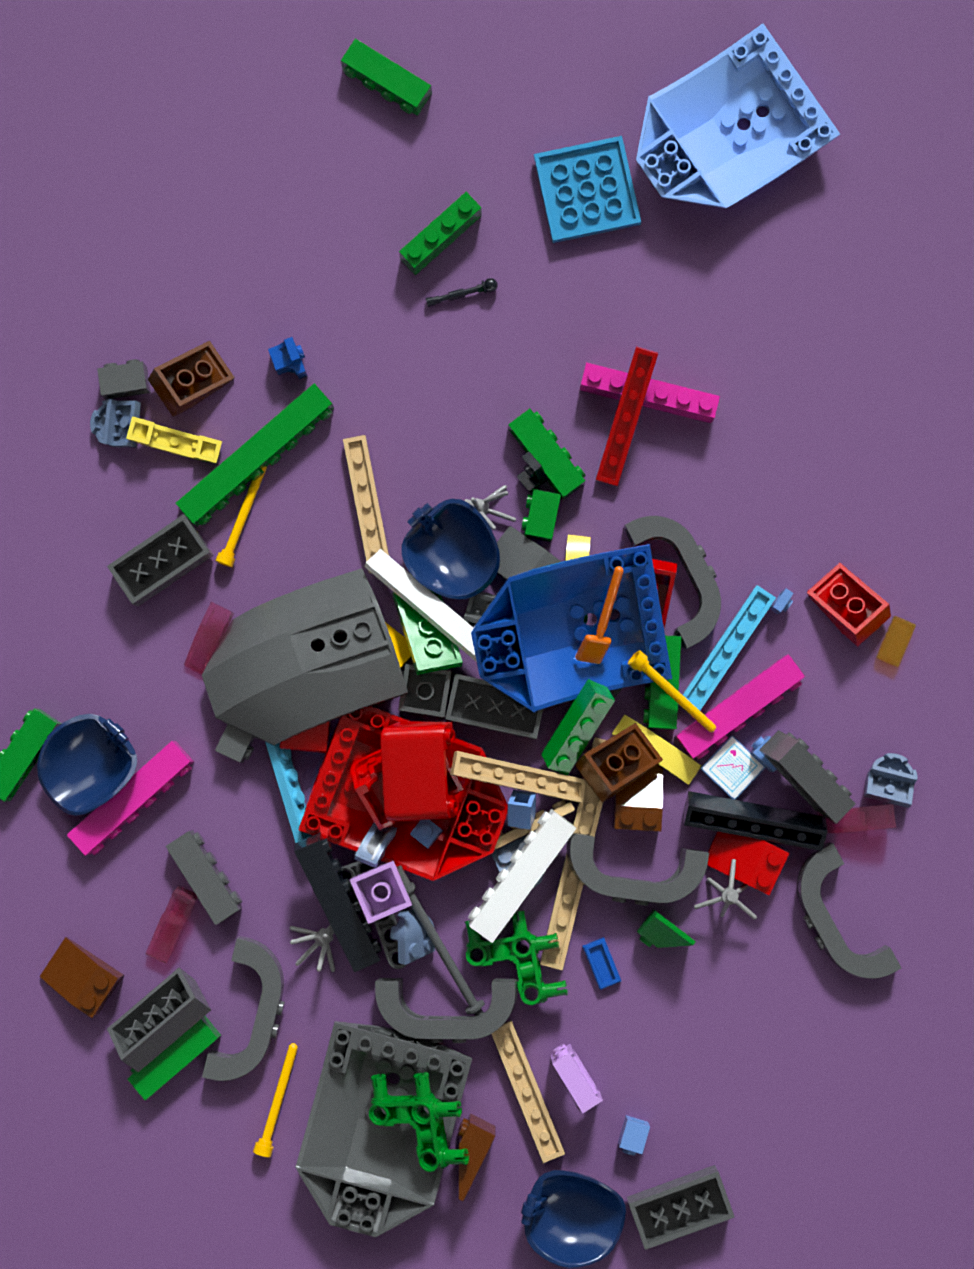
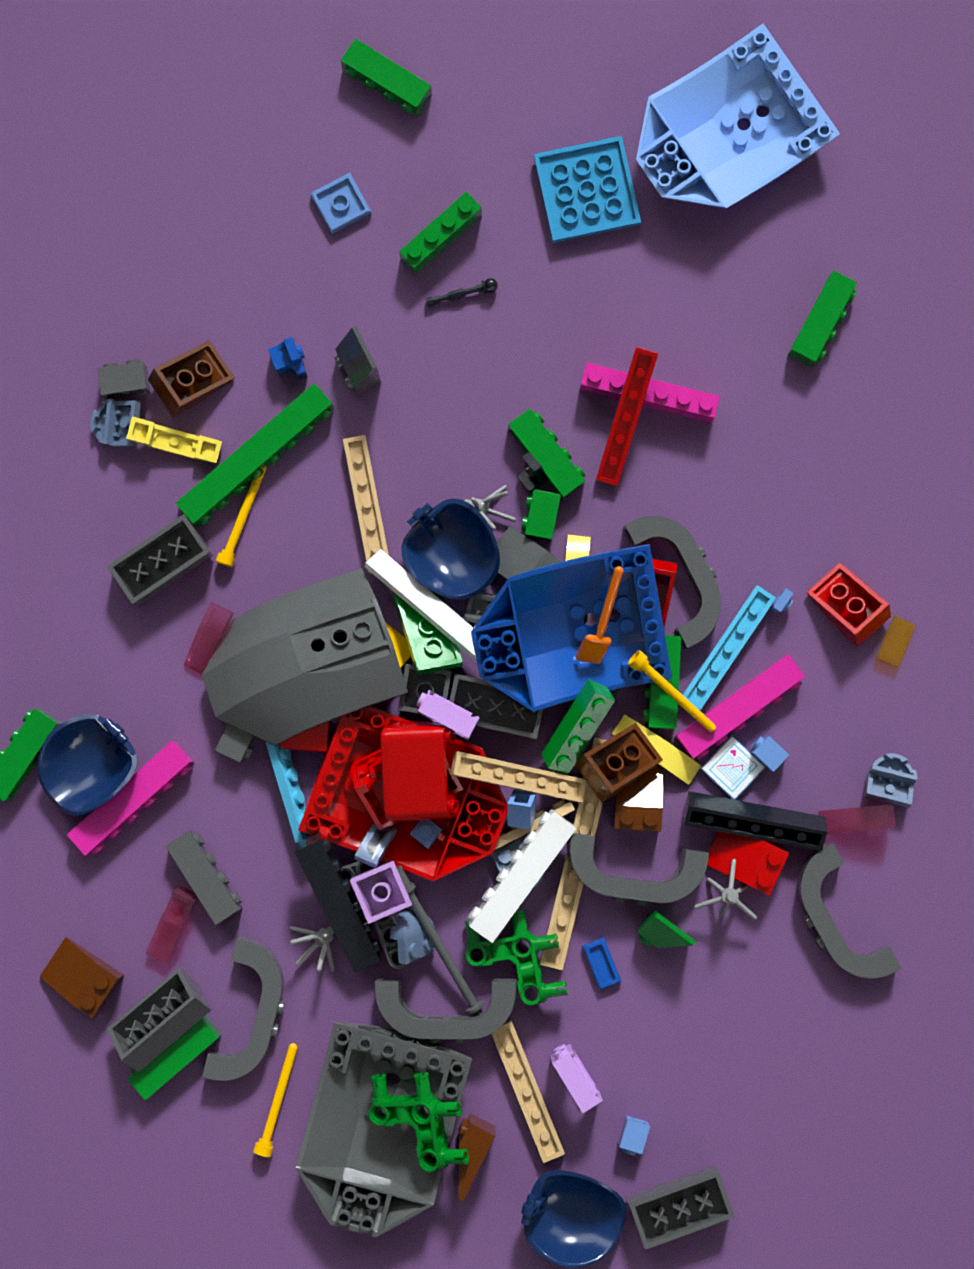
(340, 203): none -> medium blue tile
(357, 362): none -> dark grey slope
(447, 713): none -> lavender window
(808, 775): dark grey brick -> none
(822, 318): none -> green brick

